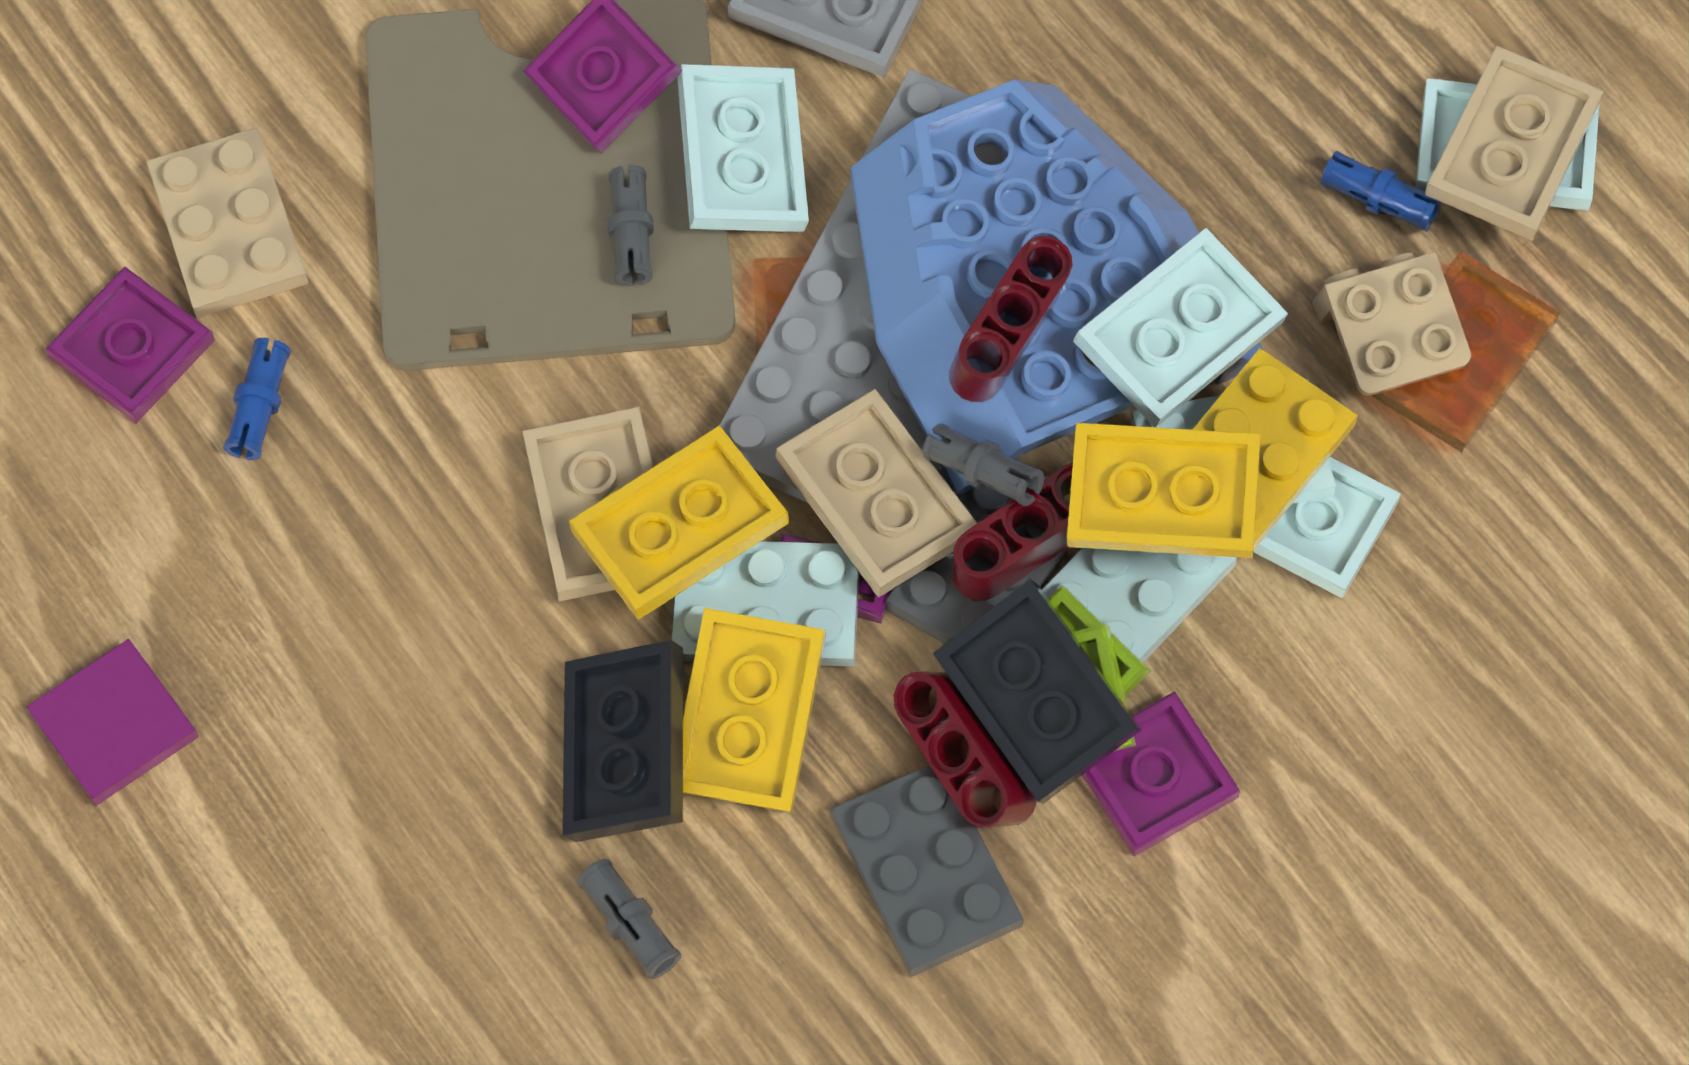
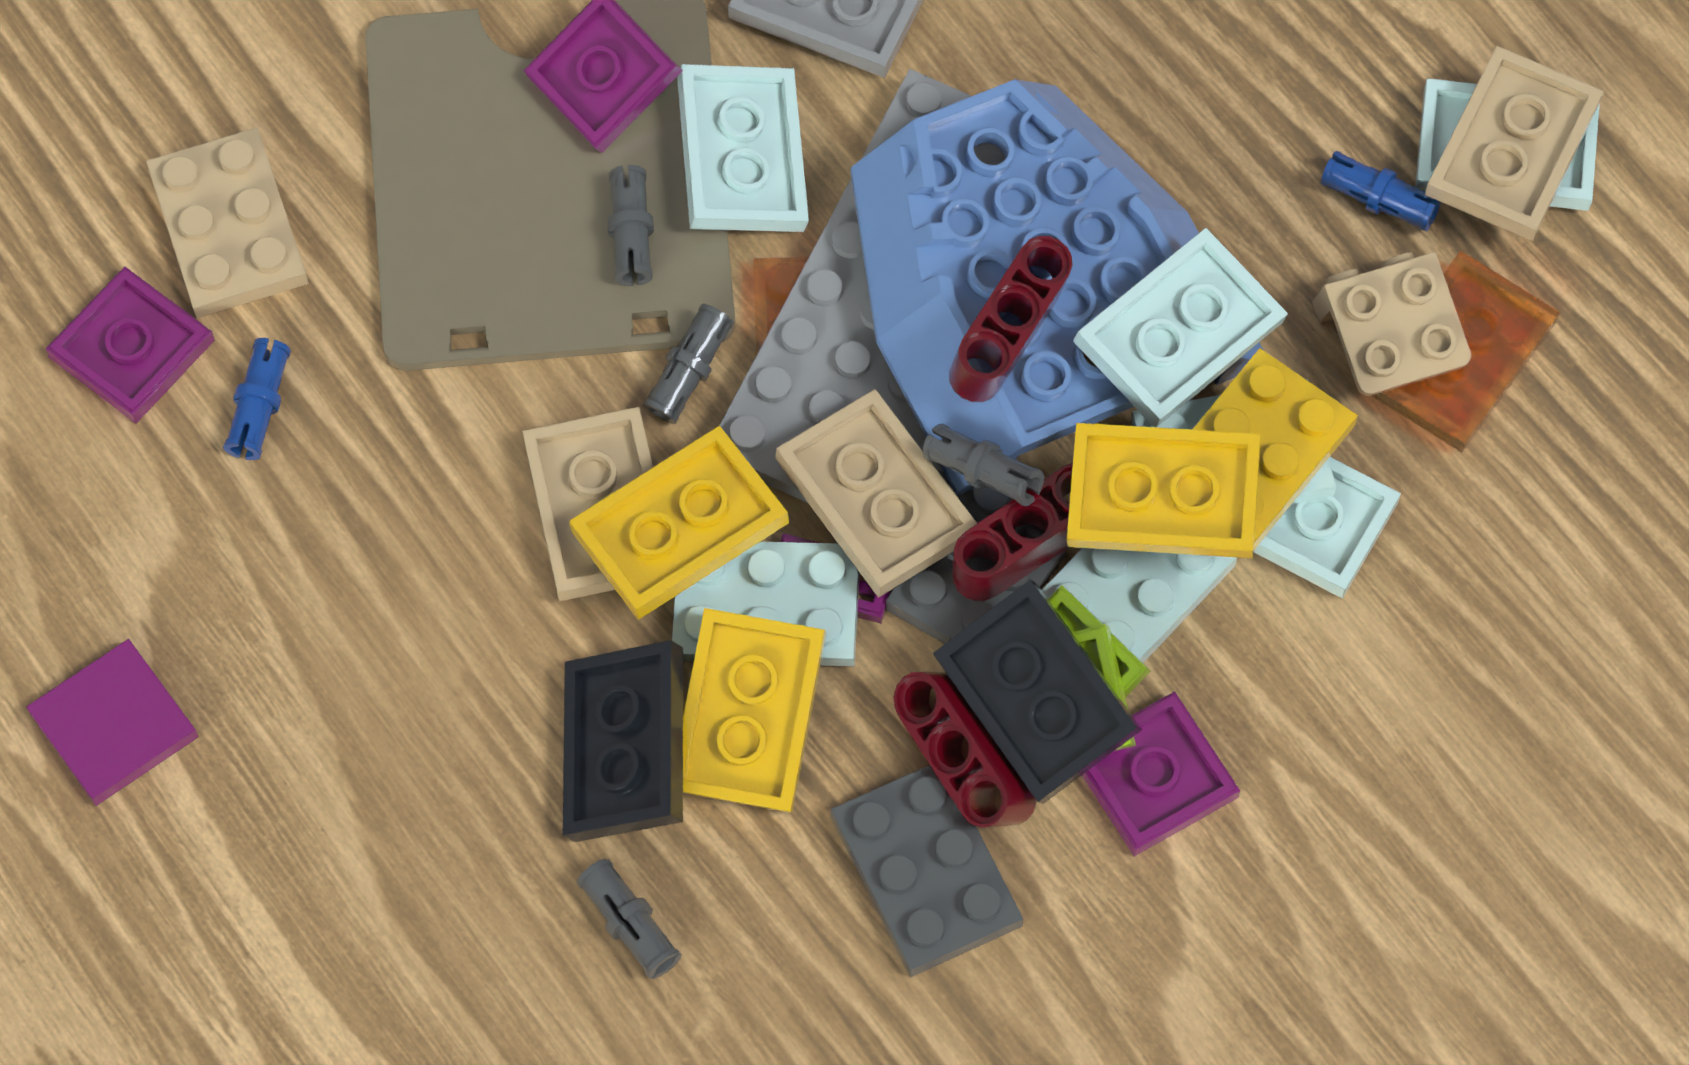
(688, 363): none -> dark grey pin

